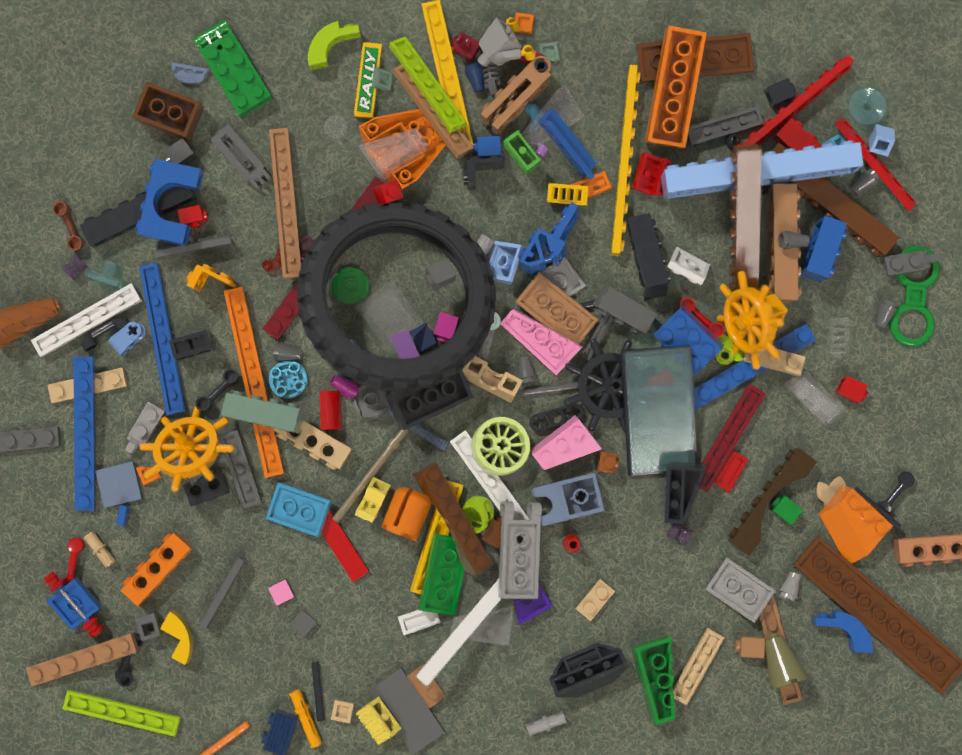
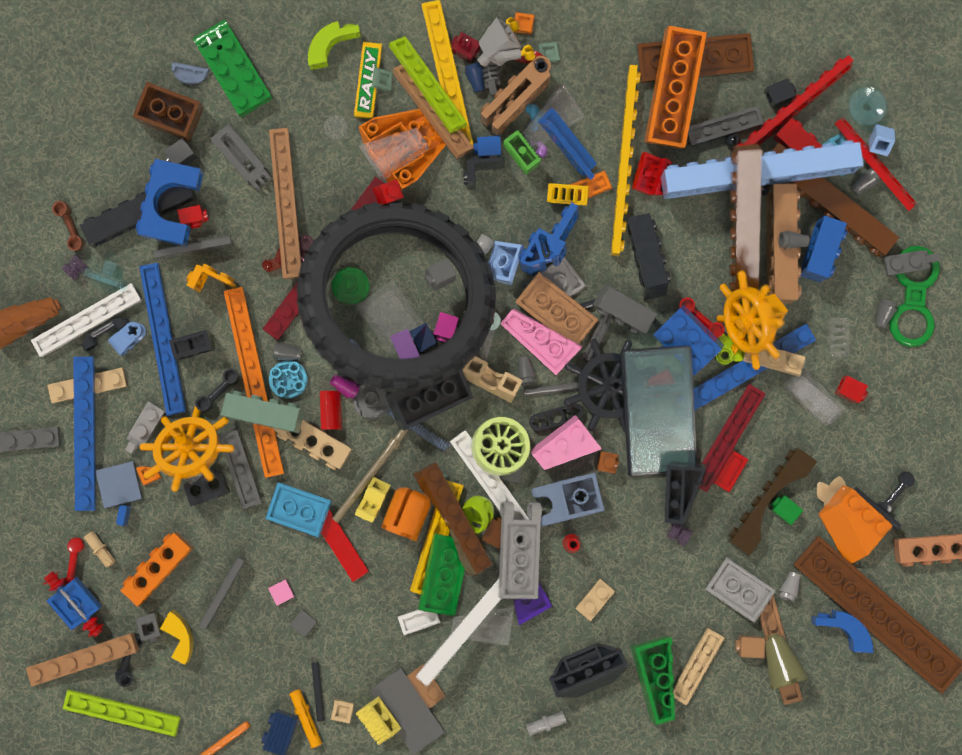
(688, 266): white plate -> none

